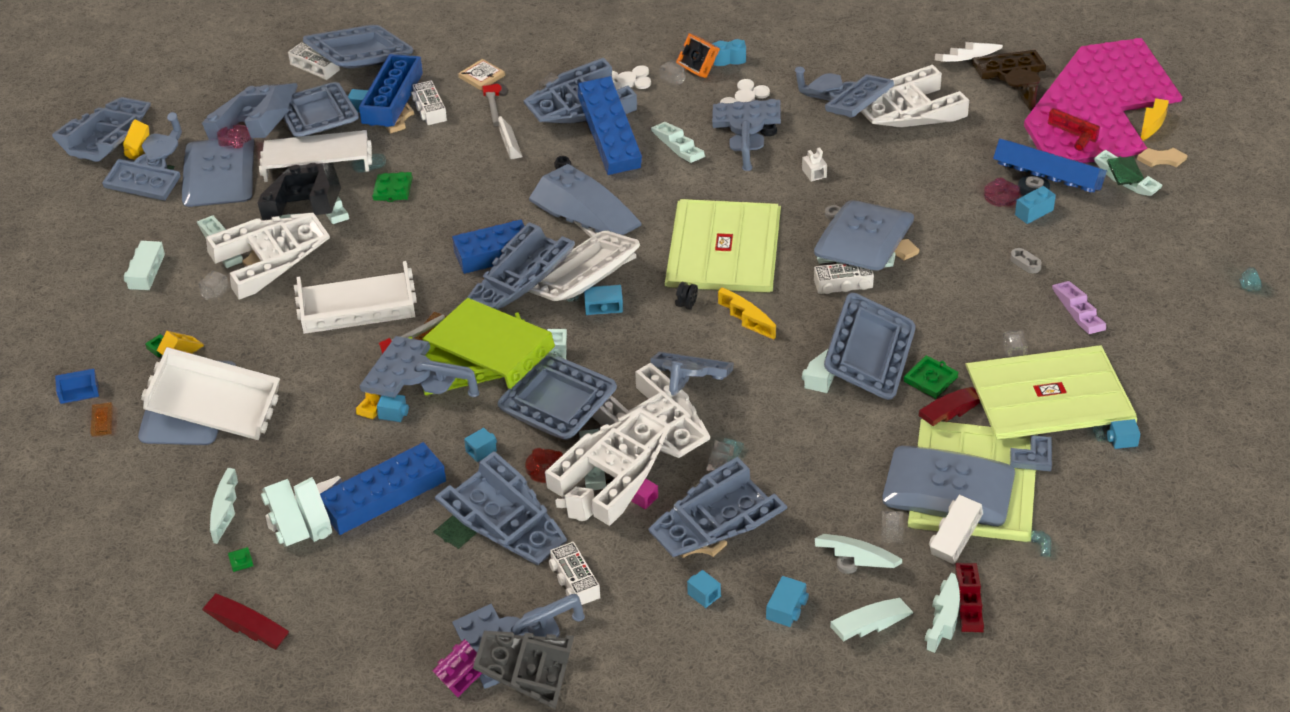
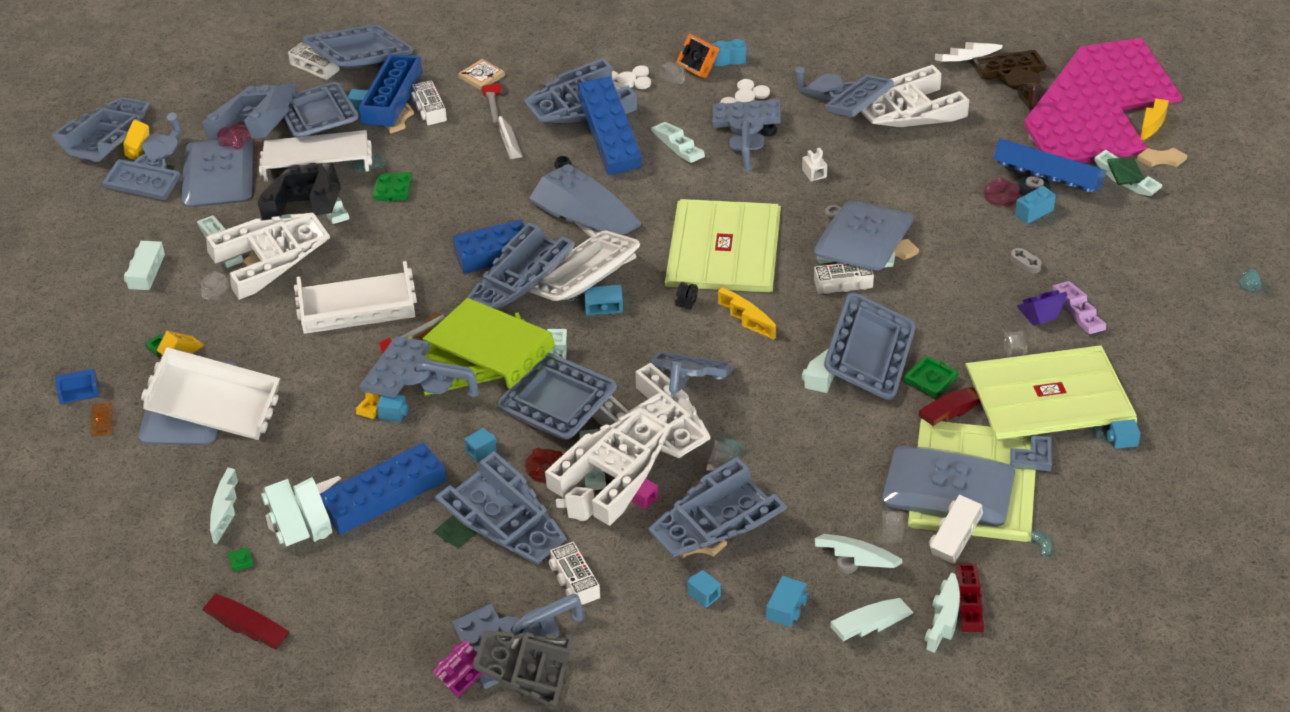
(1043, 307): none -> dark purple slope
(1084, 129): clear red piece -> none

